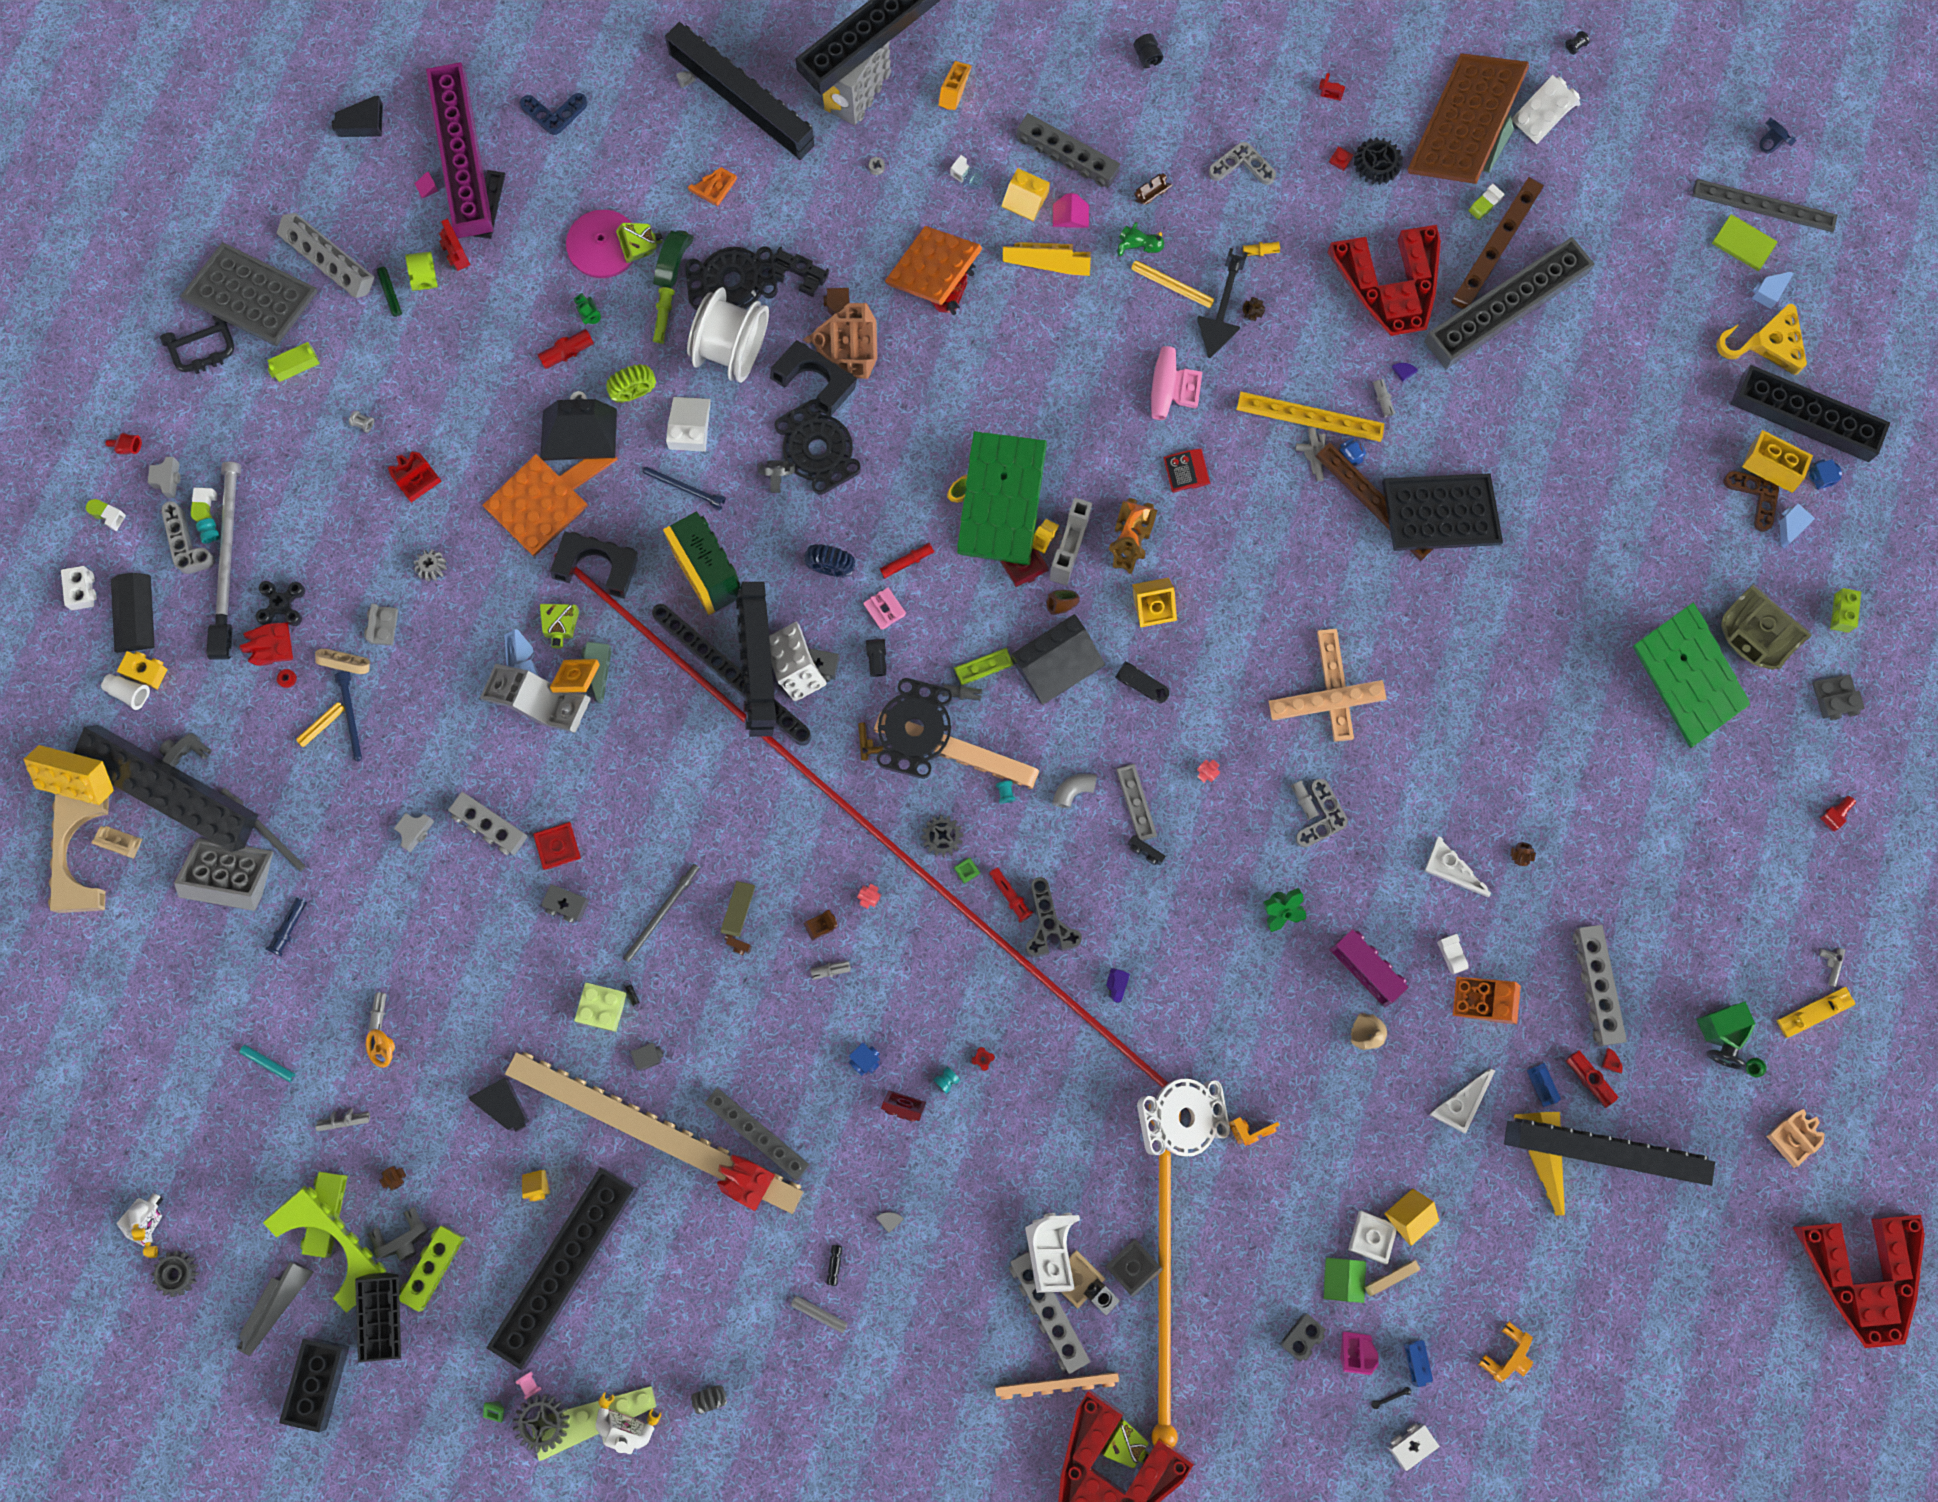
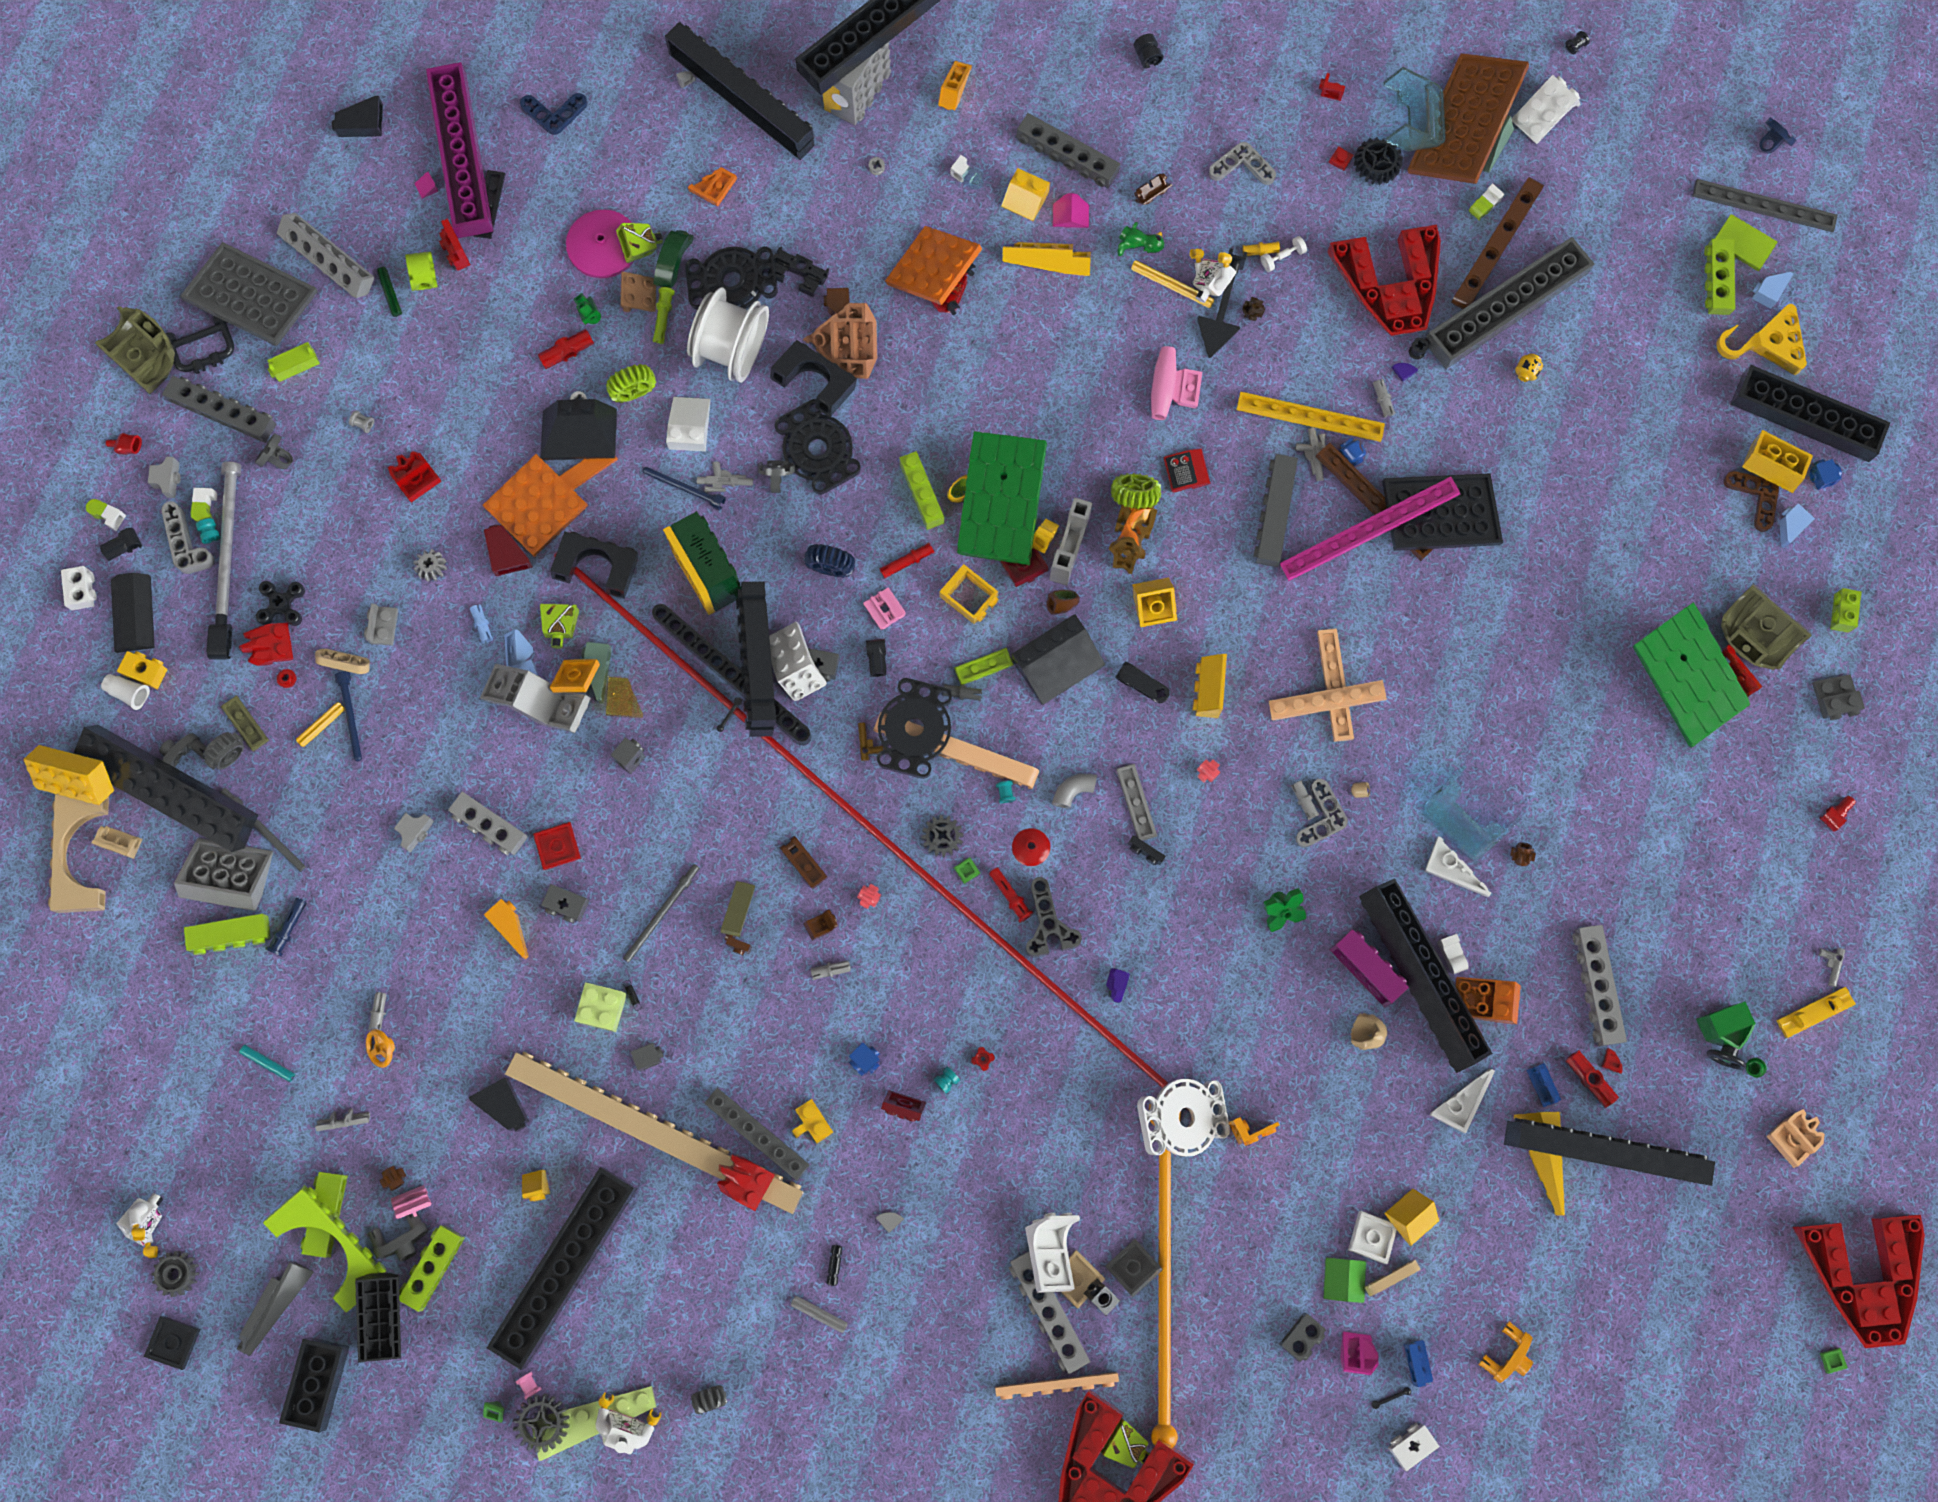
(125, 542): none -> black piece
(139, 348): none -> olive piece
(172, 1342): none -> black plate
(179, 387): none -> dark grey brick
(223, 750): none -> dark grey gear
(227, 933): none -> lime brick
(245, 723): none -> olive tile
(272, 453): none -> dark grey tile
(410, 1202): none -> bright pink piece
(481, 624): none -> light blue pin
(504, 552): none -> dark red slope
(507, 923): none -> light orange slope
(621, 699): none -> clear yellow wing
(628, 755): none -> dark grey brick
(637, 292): none -> medium nougat hinge
(723, 477): none -> light grey piece
(737, 701): none -> black hinge
(804, 863): none -> reddish brown plate
(812, 1121): none -> yellow plate
(921, 490): none -> lime brick
(956, 580): none -> yellow window
(1028, 856): none -> red dish
(1135, 491): none -> lime gear
(1210, 686): none -> yellow slope
(1211, 275): none -> white torso
(1276, 510): none -> dark grey brick
(1299, 246): none -> white wheel
(1359, 789): none -> tan piece
(1370, 528): none -> dark pink plate
(1422, 346): none -> black bush
(1425, 111): none -> clear light blue windscreen
(1425, 975): none -> black brick
(1458, 825): none -> clear light blue windscreen
(1529, 367): none -> yellow head
(1725, 251): none -> lime brick
(1744, 676): none -> red plate
(1833, 1360): none -> bright green tile

